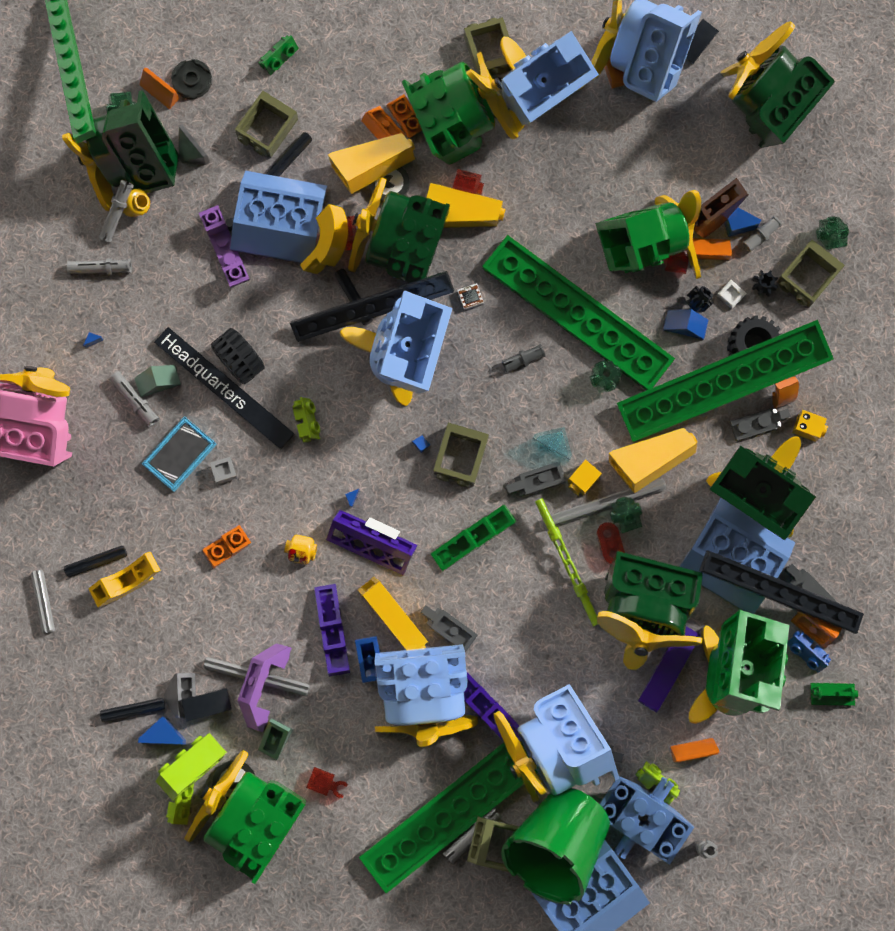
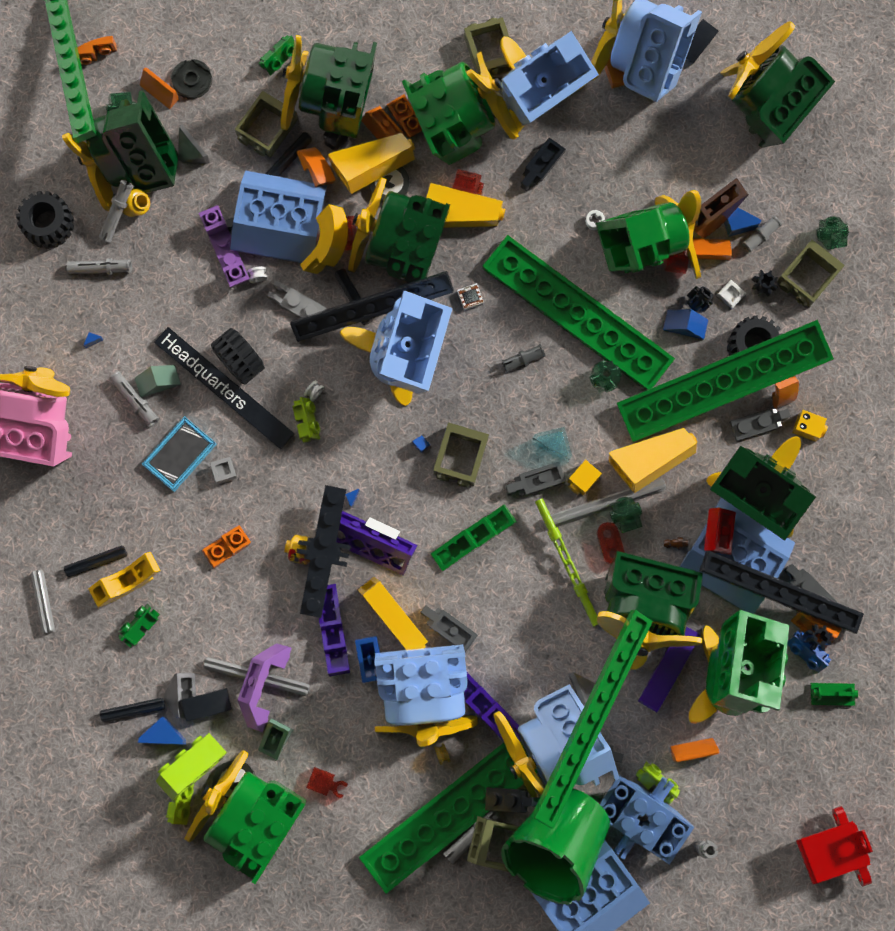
(54, 232): none -> black tyre
(89, 50): none -> orange slope
(132, 631): none -> green hinge
(257, 274): none -> white bush
(294, 301): none -> light grey hinge
(313, 390): none -> white bush
(320, 171): none -> orange slope
(323, 551): none -> black hinge
(331, 87): none -> dark green brick
(335, 141): none -> black gear
(442, 754): none -> clear yellow bush
(509, 800): none -> black hinge
(542, 163): none -> black hinge
(581, 687): none -> flat silver slope
(591, 225): none -> white bush
(591, 719): none -> green plate
(677, 543): none -> reddish brown piece
(720, 530): none -> red slope
(812, 639): none -> black gear
(837, 851): none -> red piece

